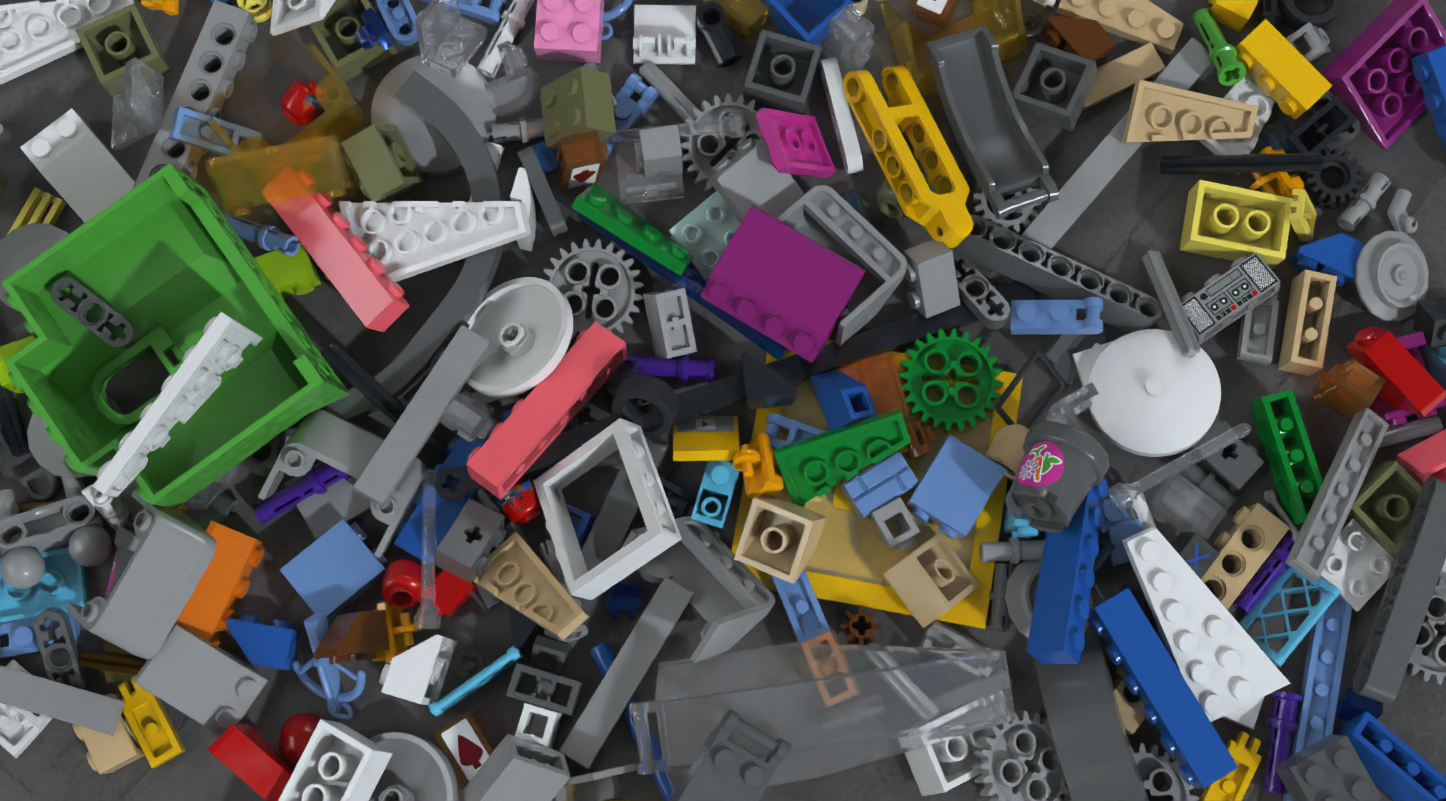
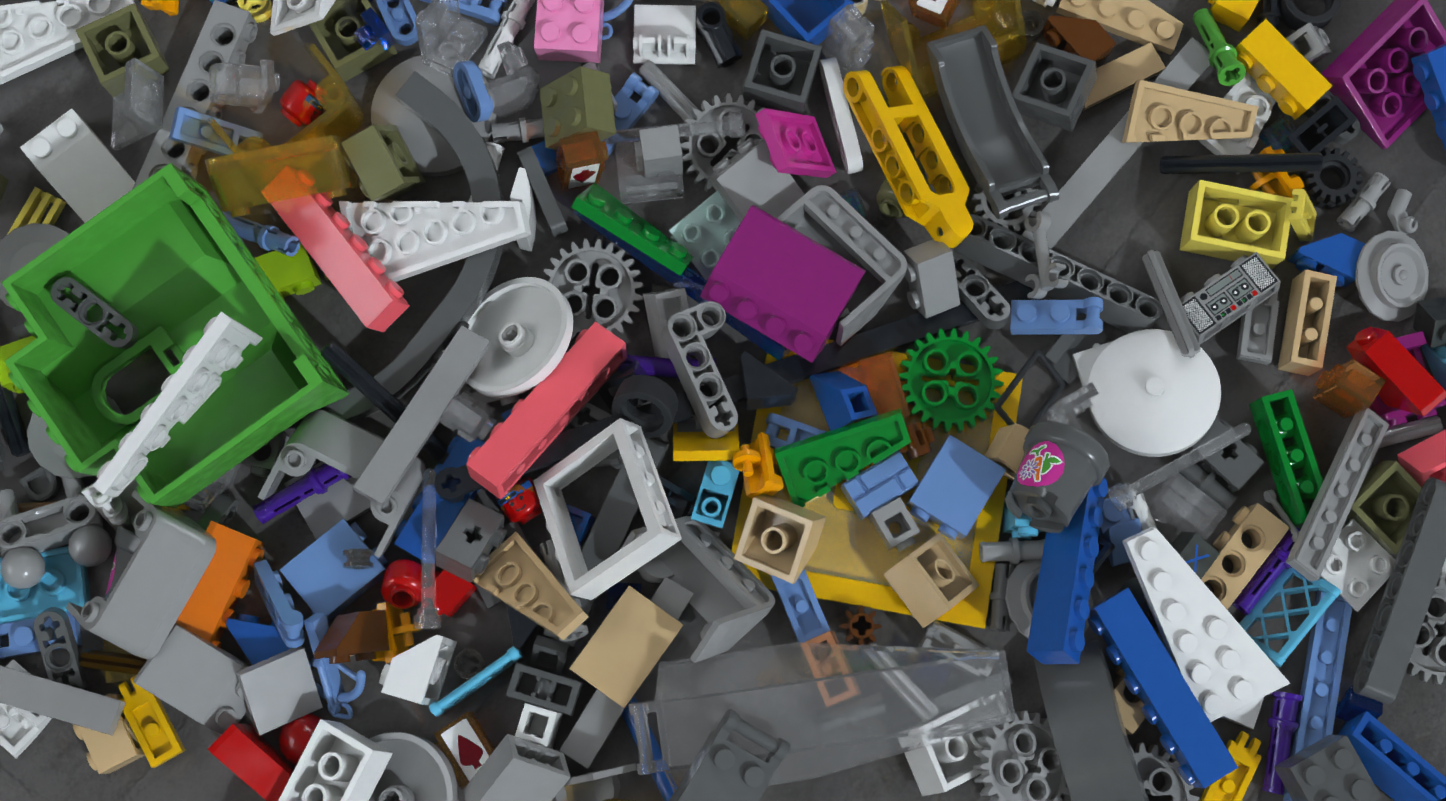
(244, 84): none -> clear pin
(279, 605): none -> medium blue plate
(279, 689): none -> light grey tile
(358, 559): none -> clear smoke bush
(472, 91): none -> medium blue plate
(626, 647): none -> tan tile
(706, 373): none -> light grey beam
(1047, 271): none -> light grey bar

